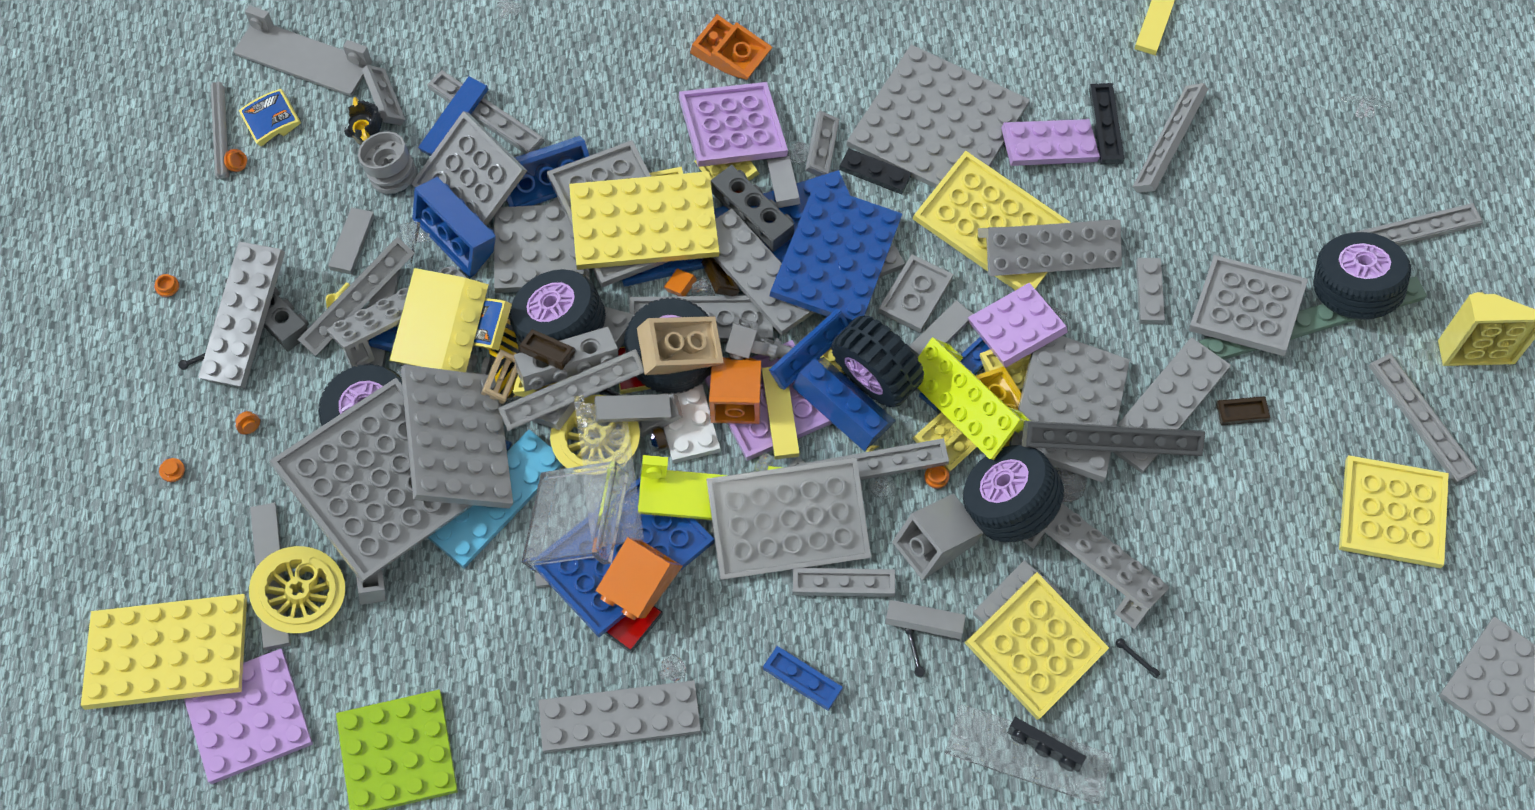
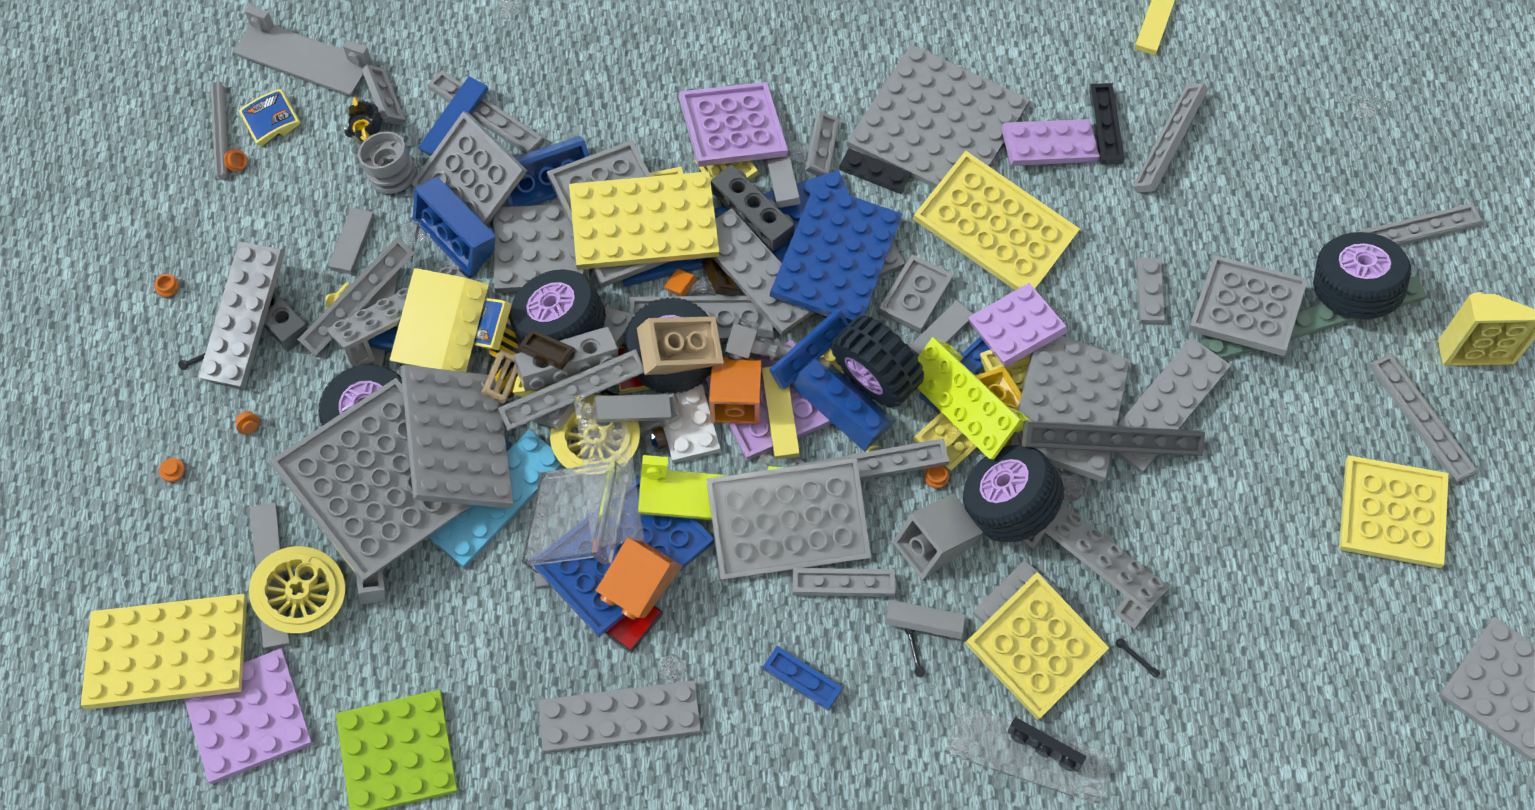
(730, 48): orange slope -> none
(1053, 247): light grey bracket -> none
(1243, 410): dark brown tile -> none

